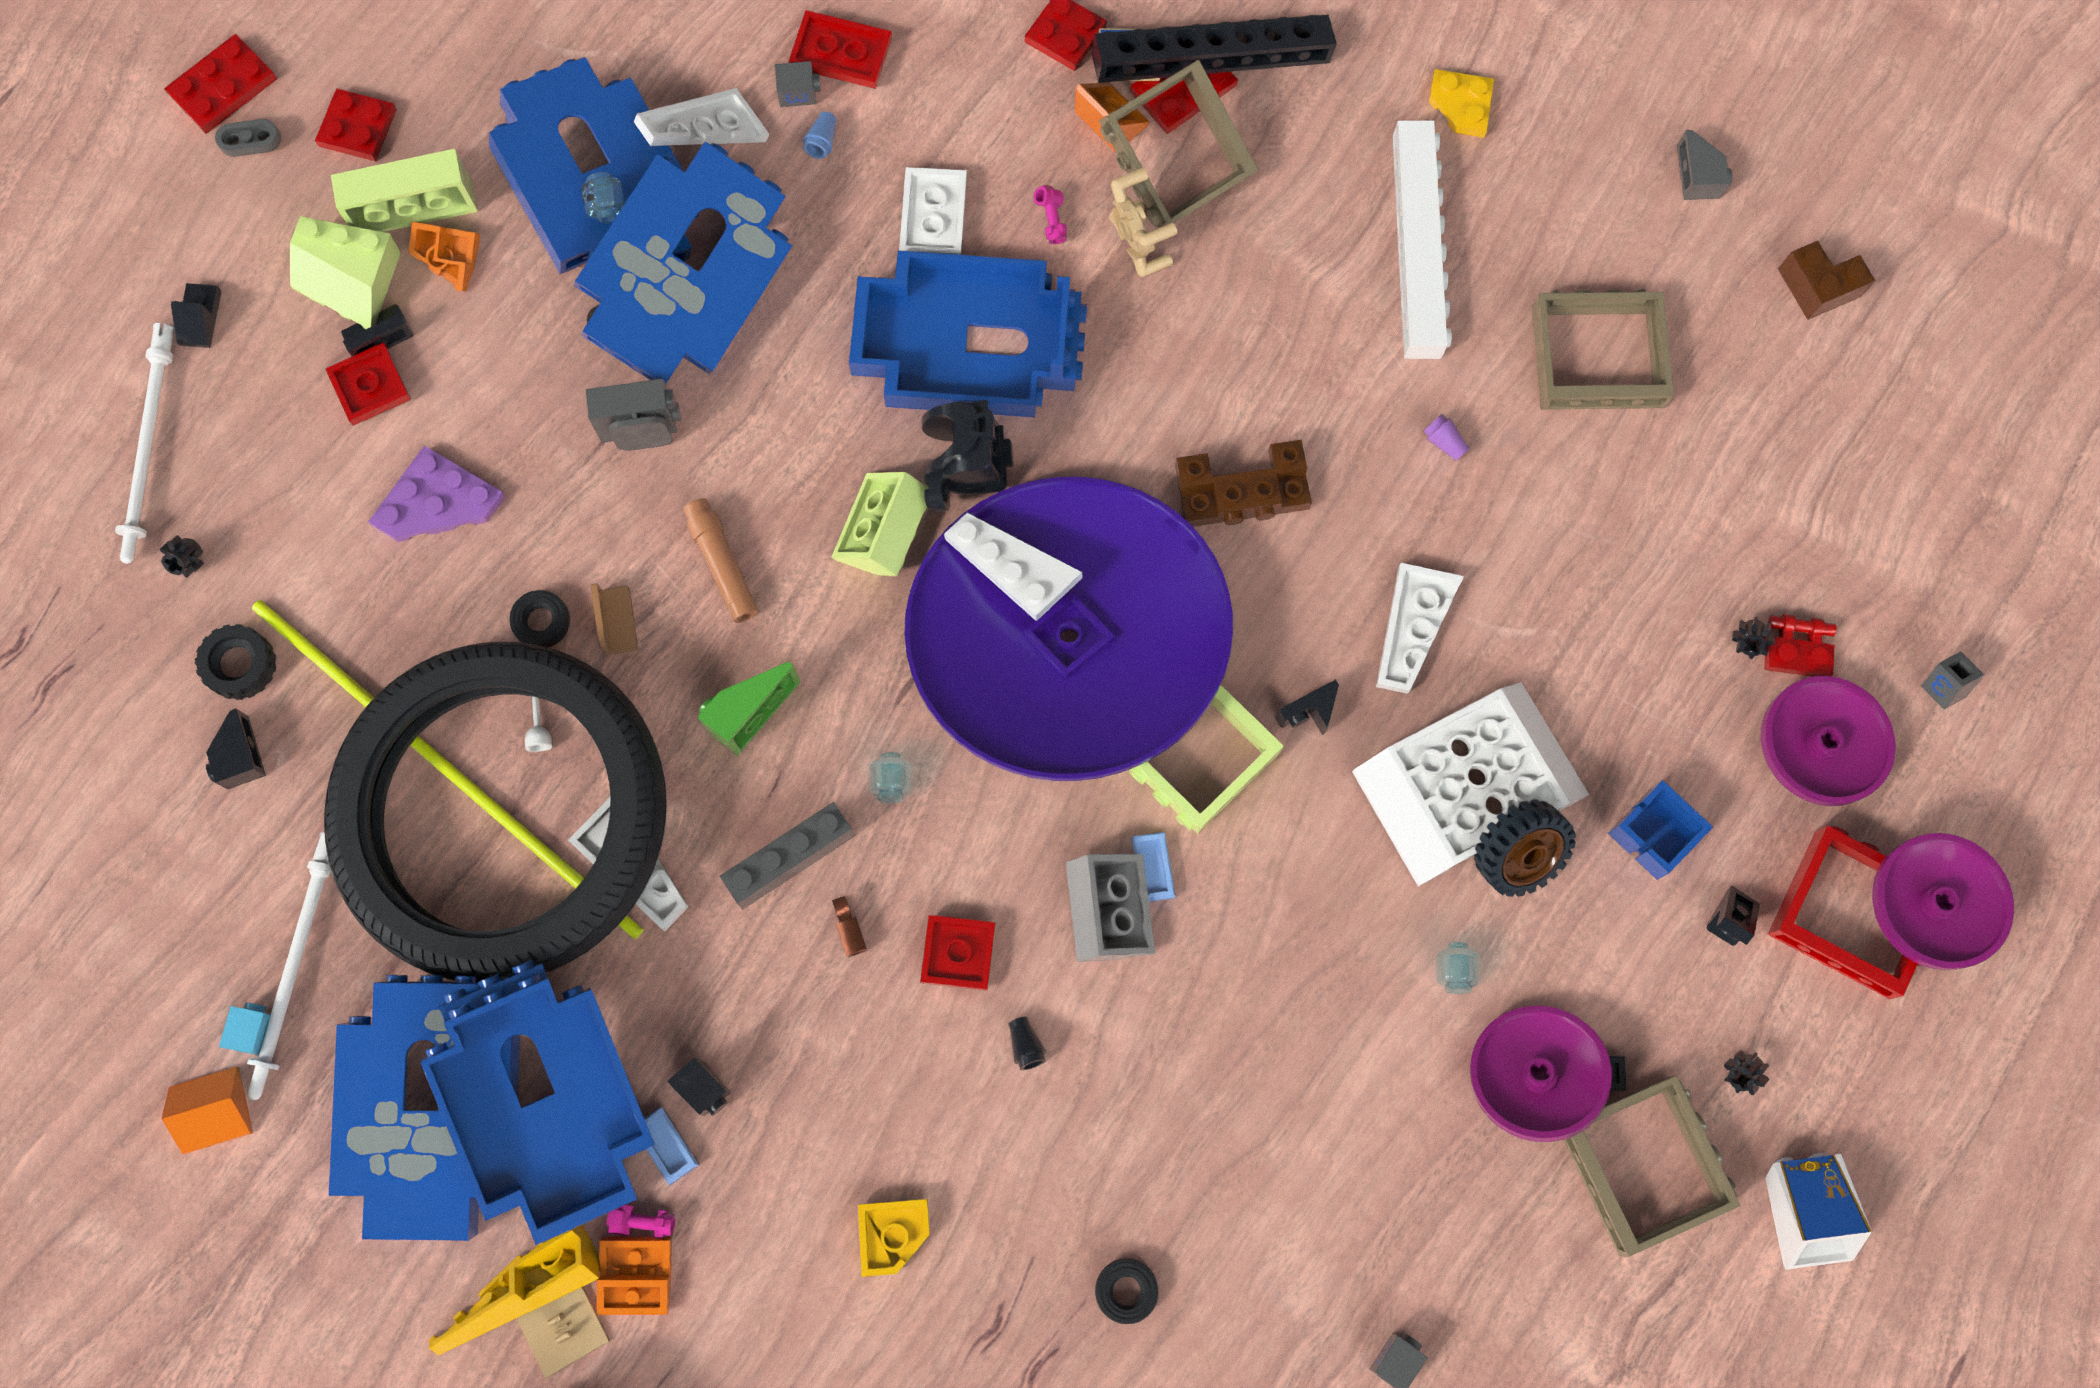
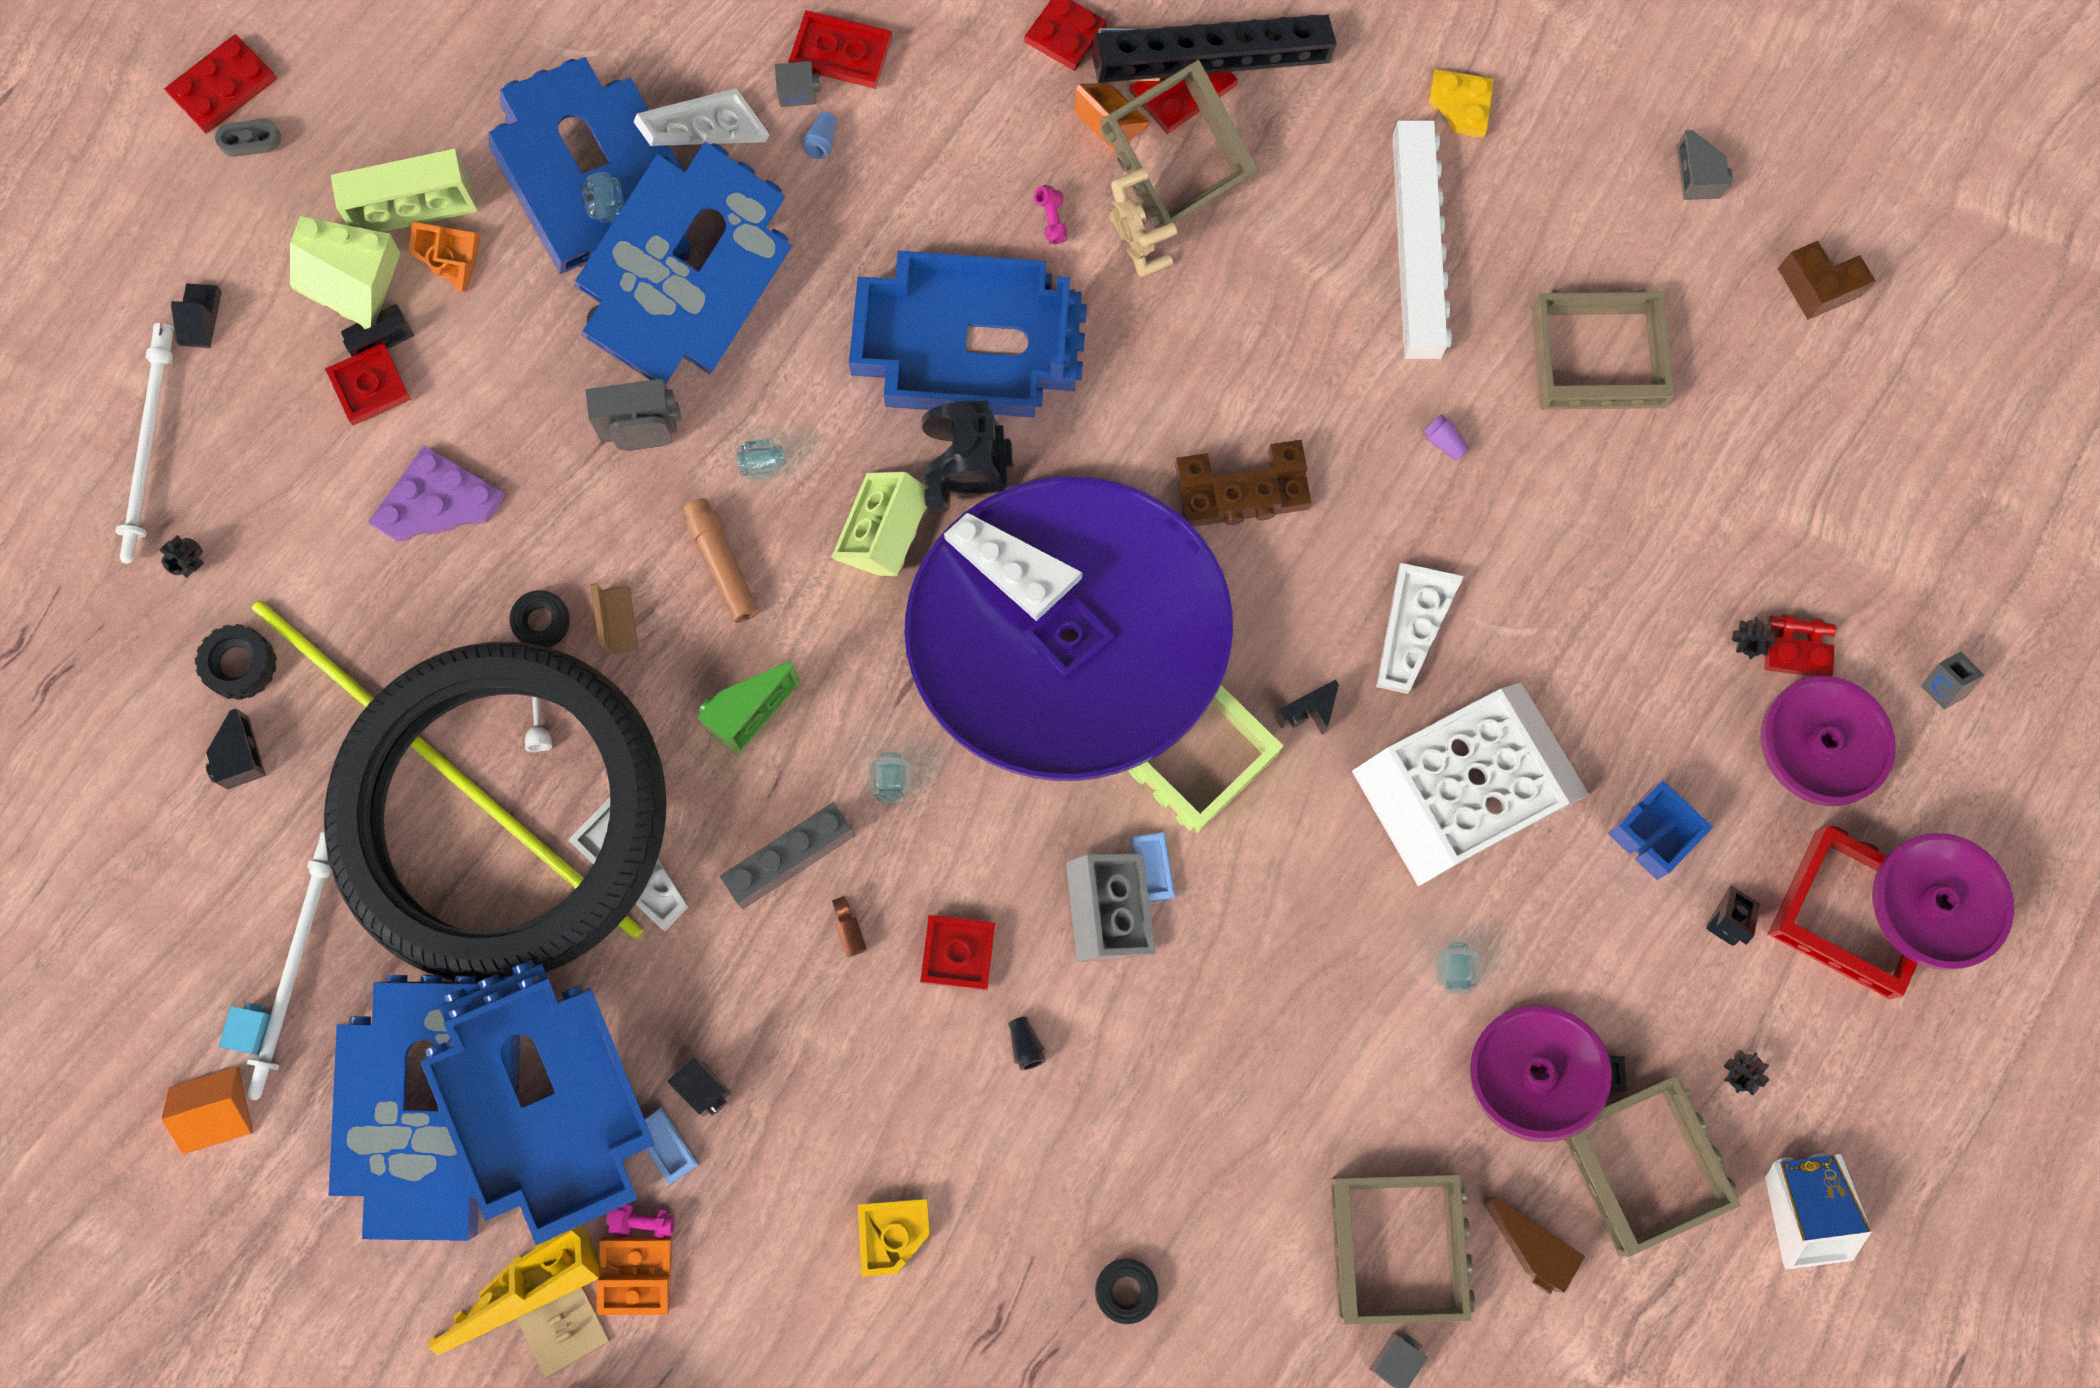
(355, 124): red plate -> none
(760, 459): none -> clear light blue head
(933, 210): white plate -> none
(1457, 1232): none -> dark tan window
(1524, 848): black wheel -> none
(1537, 1250): none -> reddish brown slope

